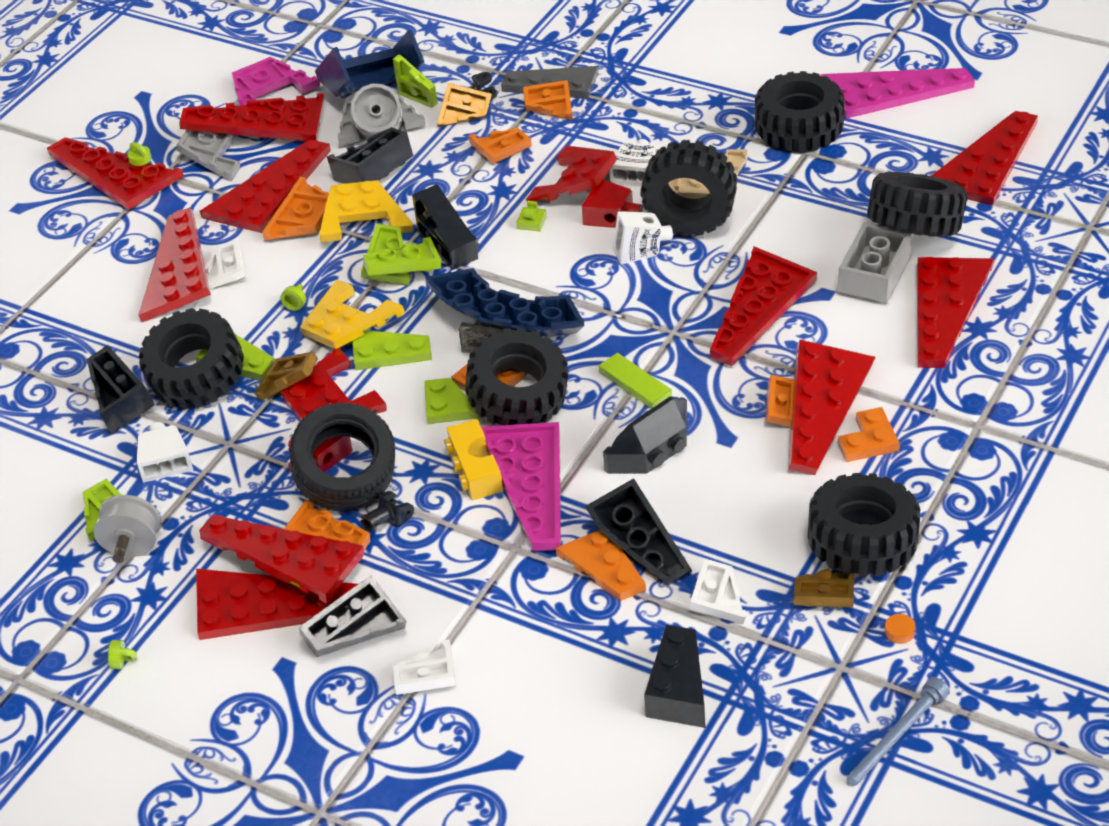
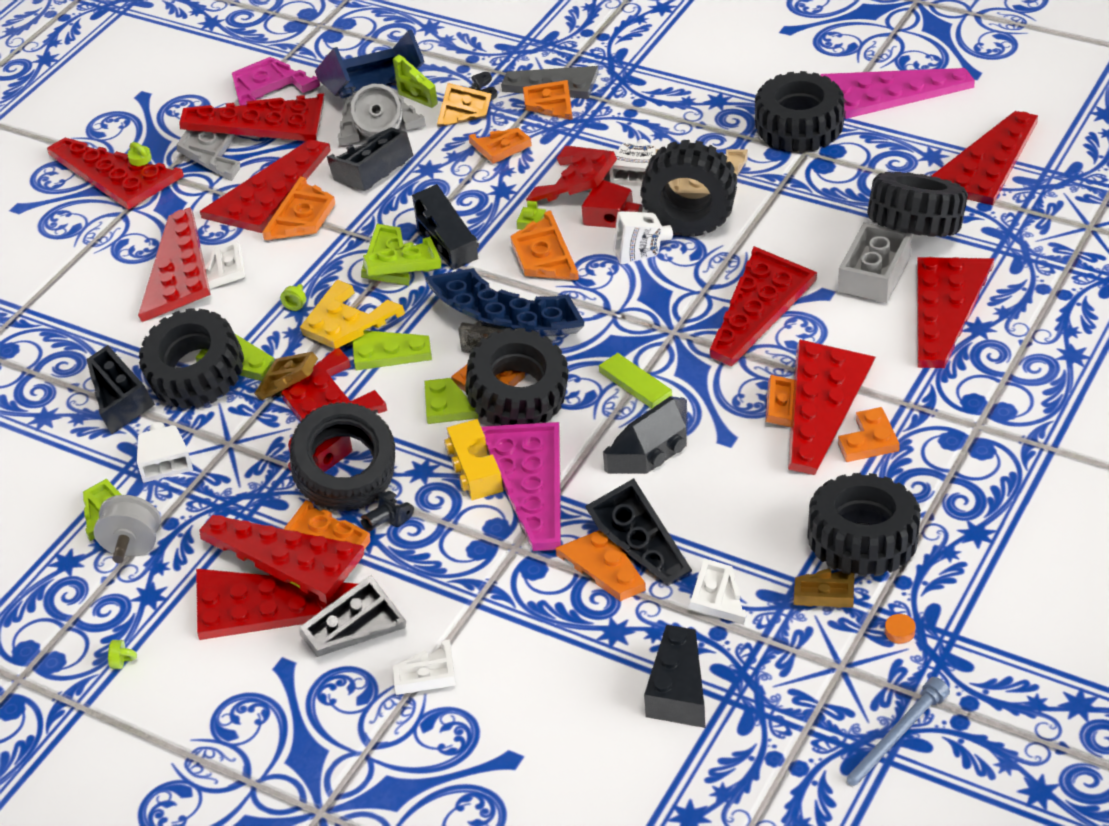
(357, 203): yellow wing -> none
(543, 250): none -> orange wing

